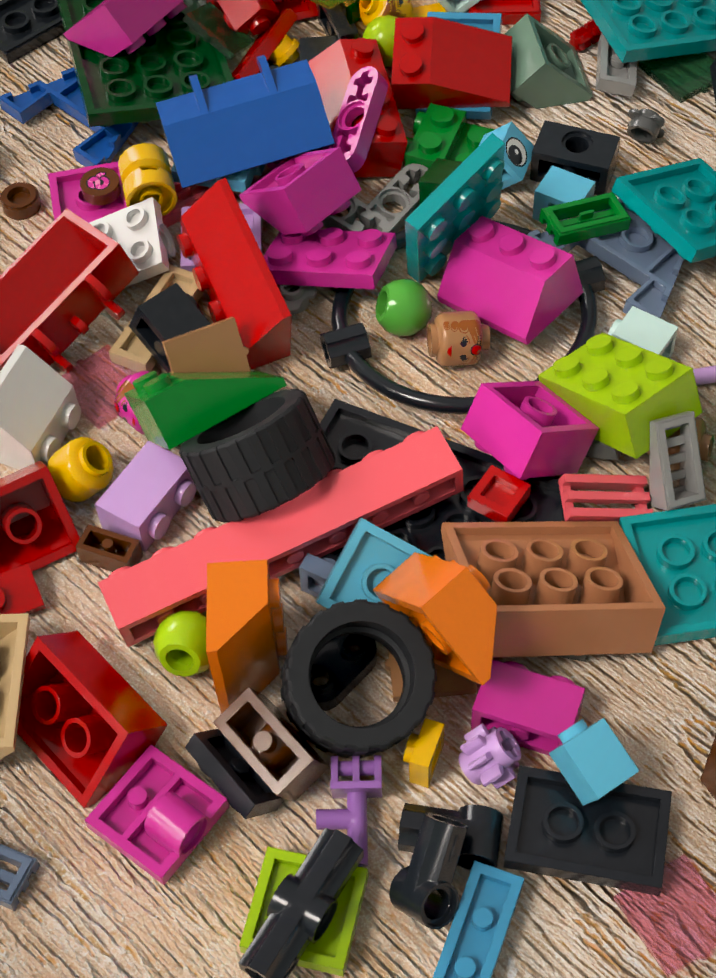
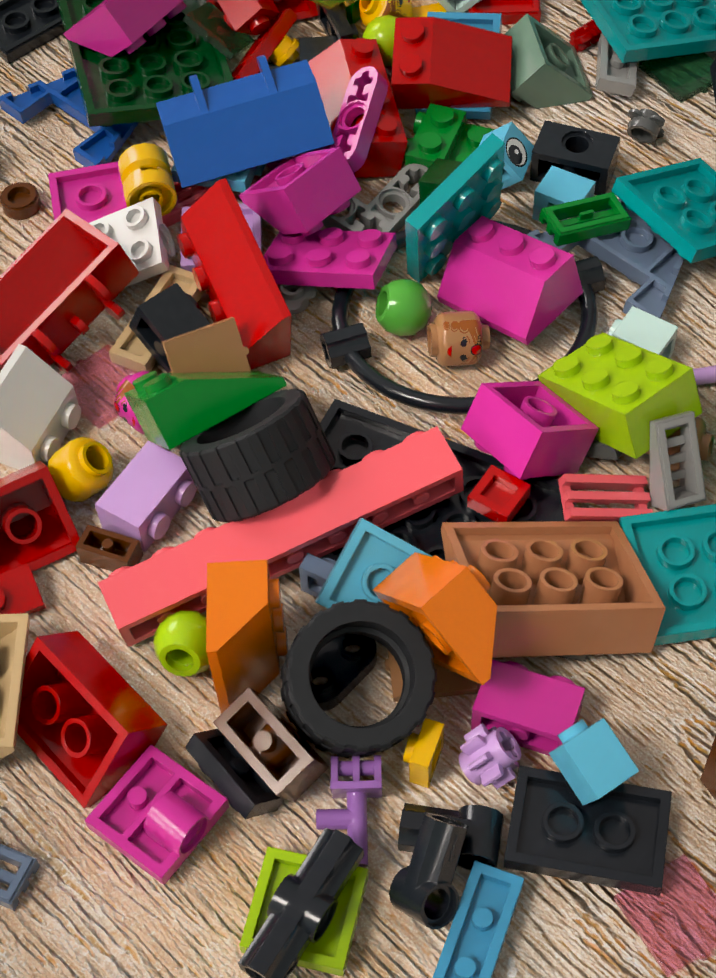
(100, 186): reddish brown tile -> none

